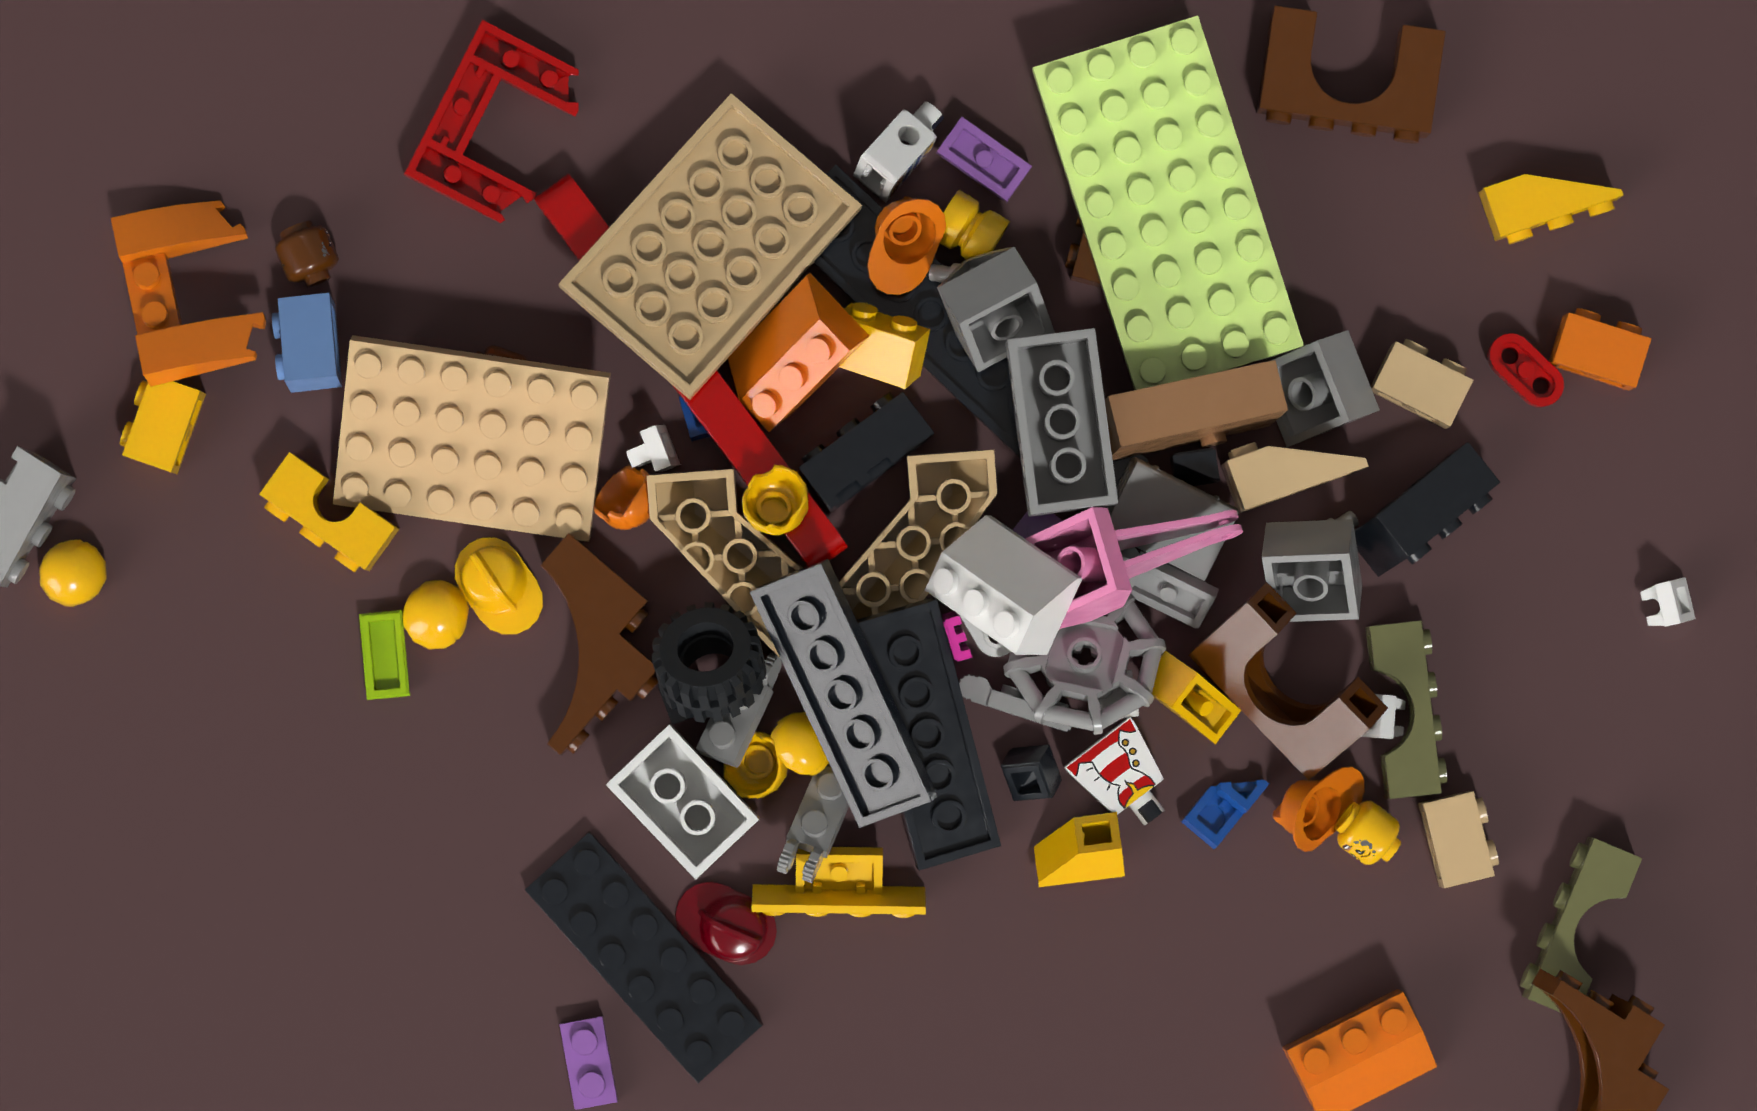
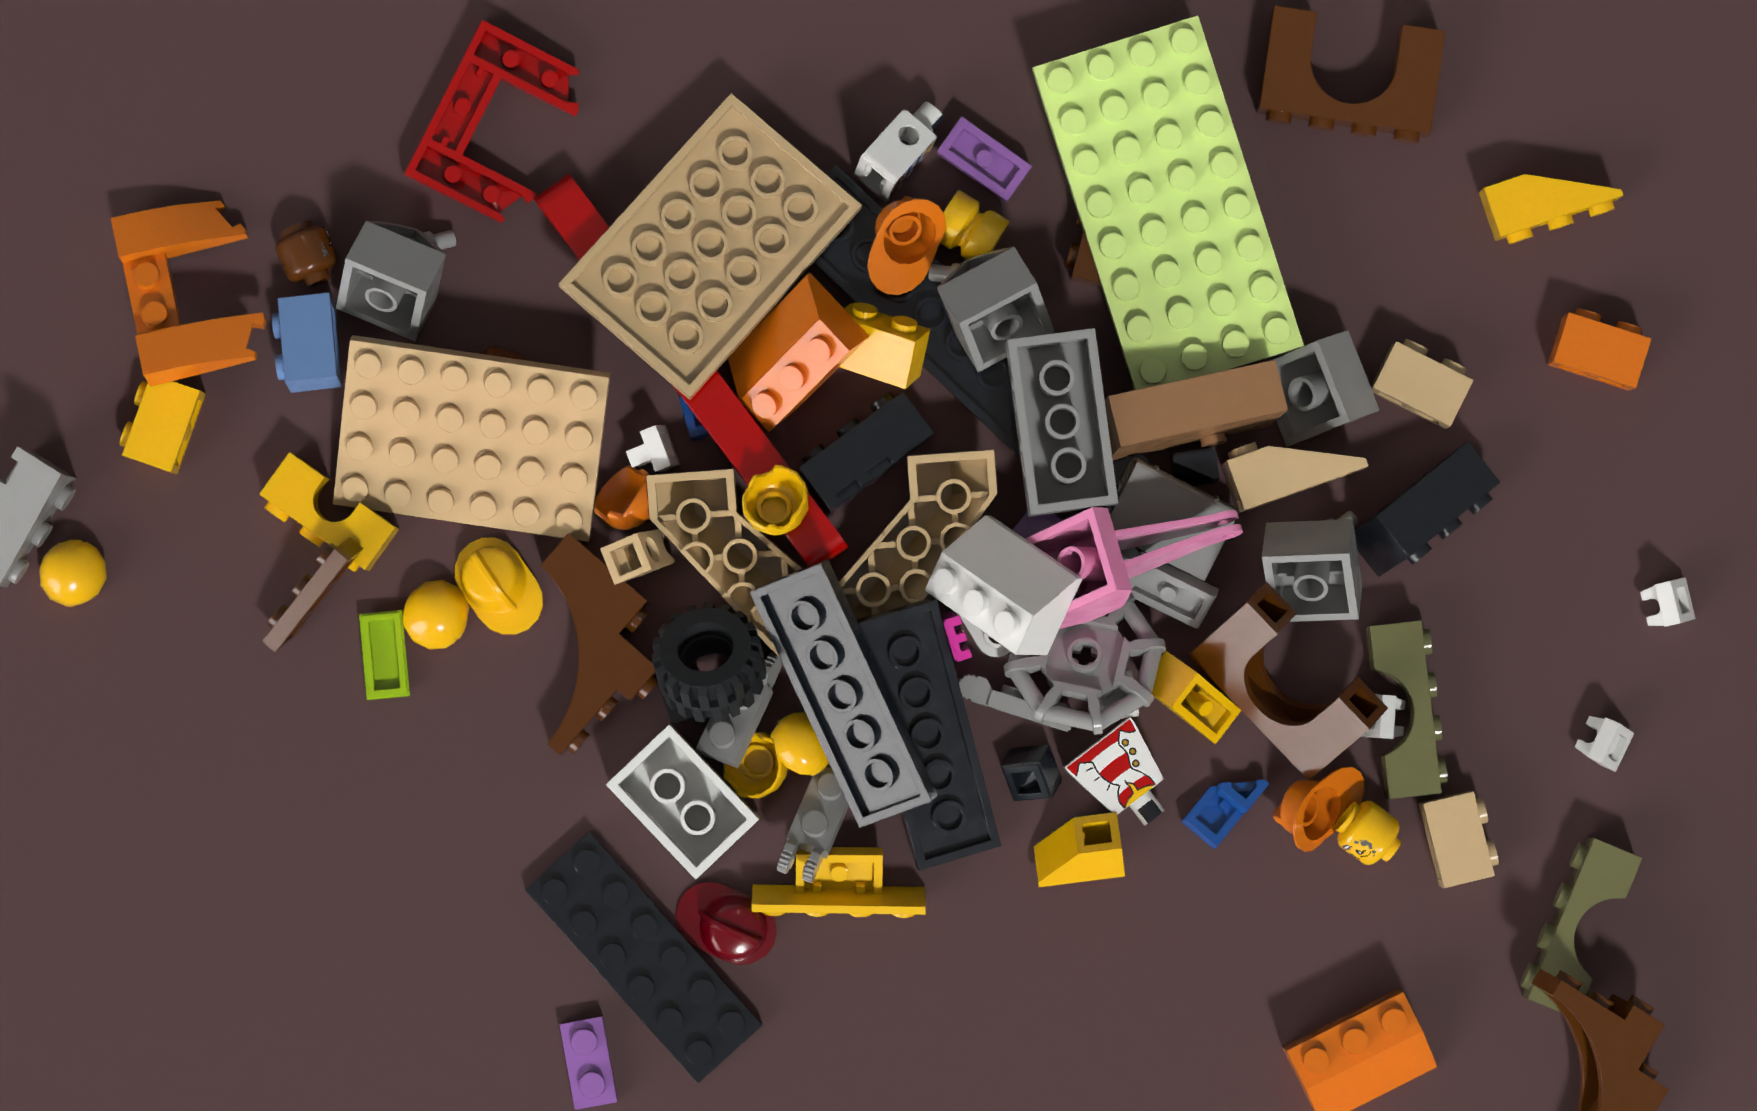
(310, 593): none -> plate
(393, 276): none -> light grey piece
(636, 555): none -> tan leg
(1526, 368): red plate -> none
(1609, 743): none -> white tile

